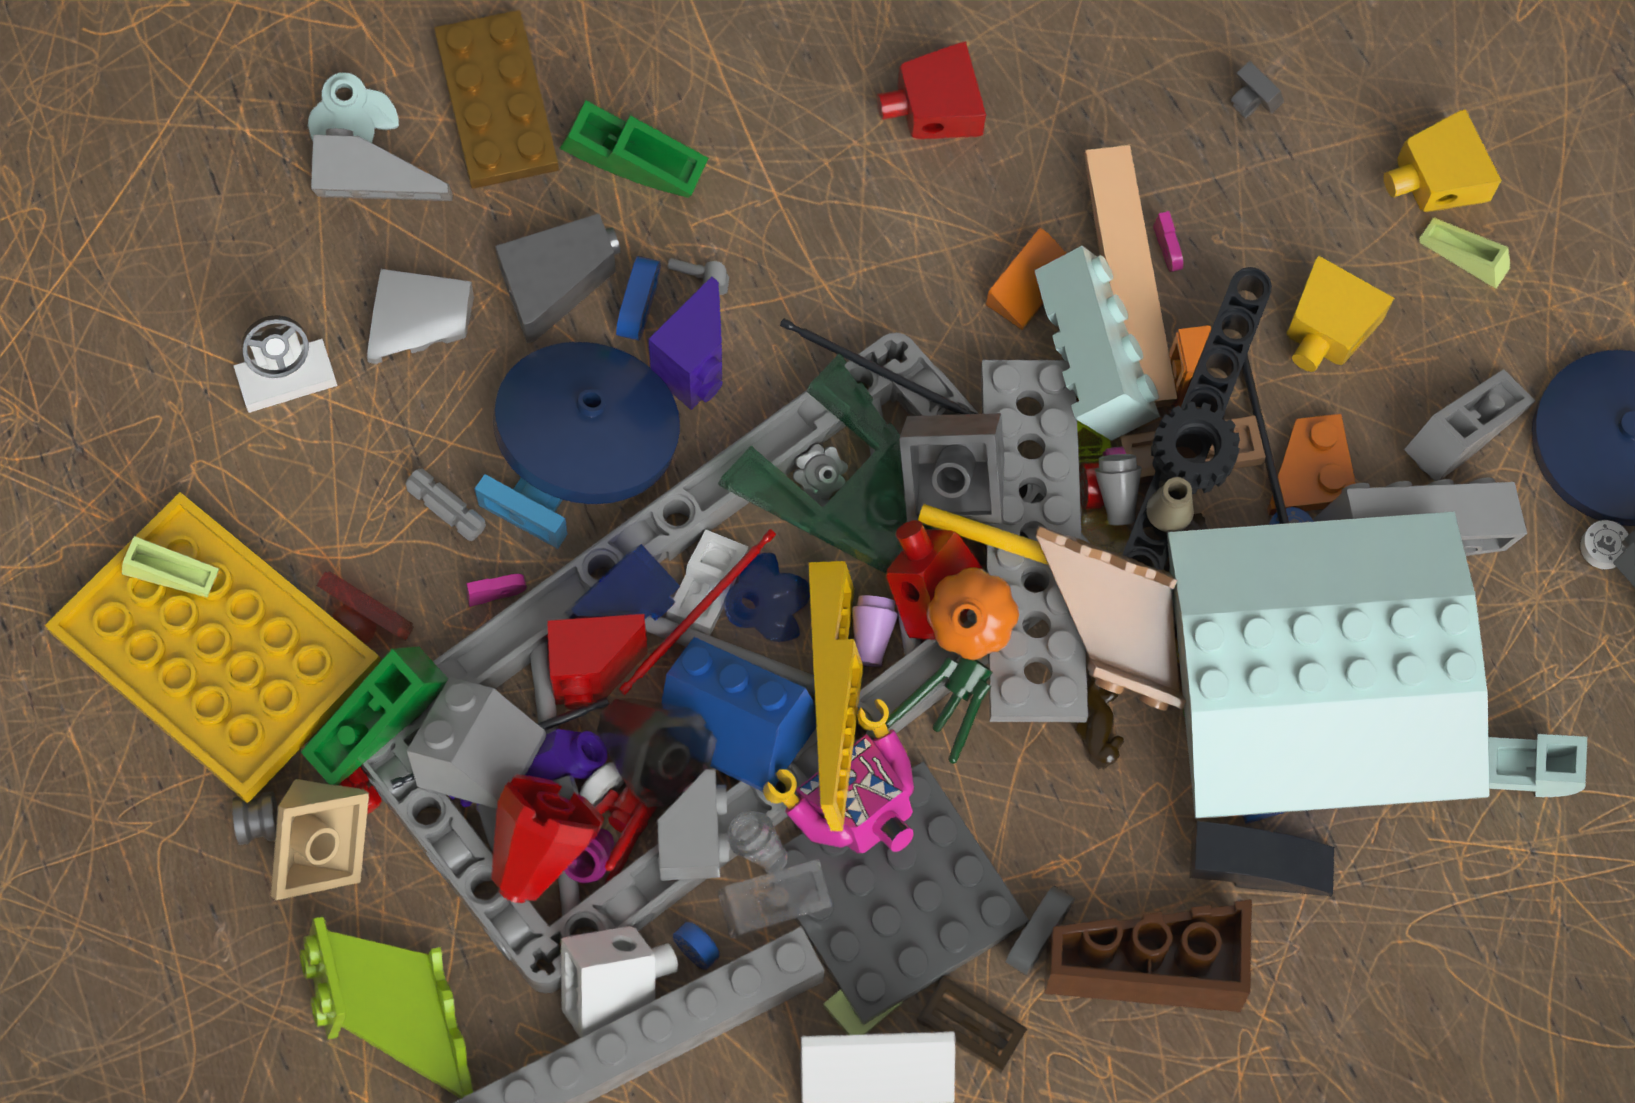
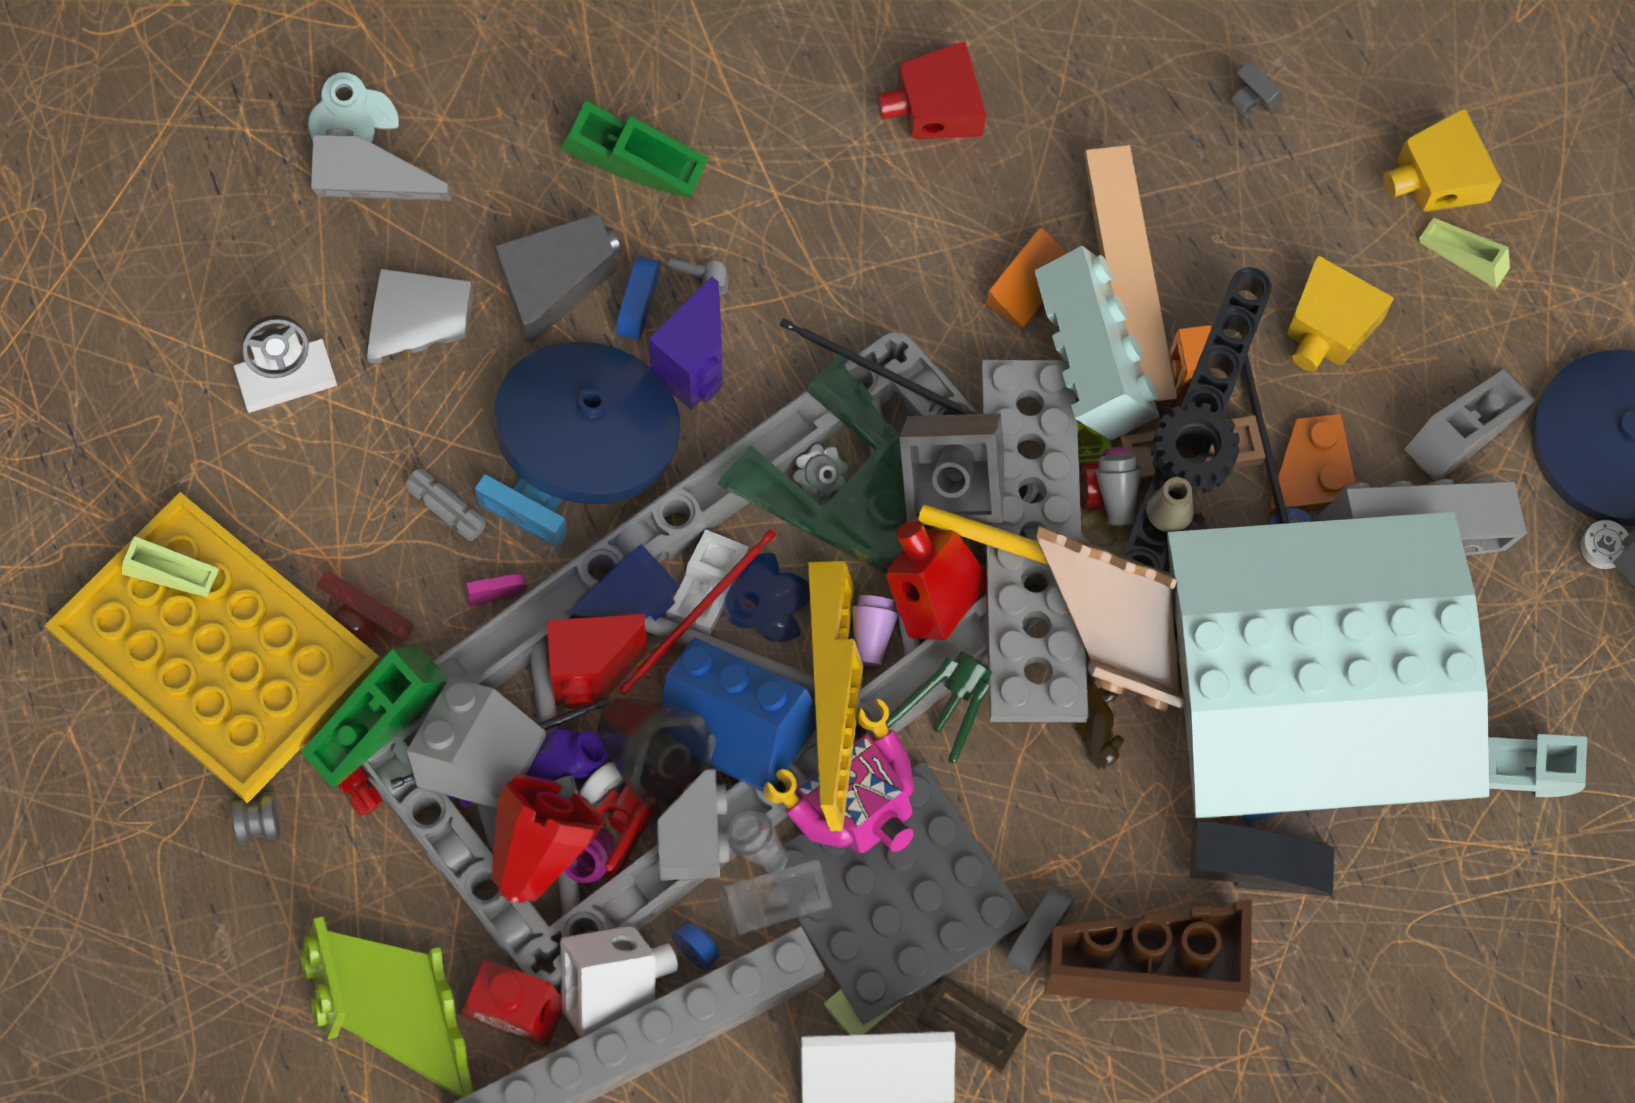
(318, 838): tan slope -> none
(496, 99): pearl gold plate -> none
(513, 1003): none -> red torso
(989, 599): orange plant -> none
(1168, 241): dark pink piece -> none

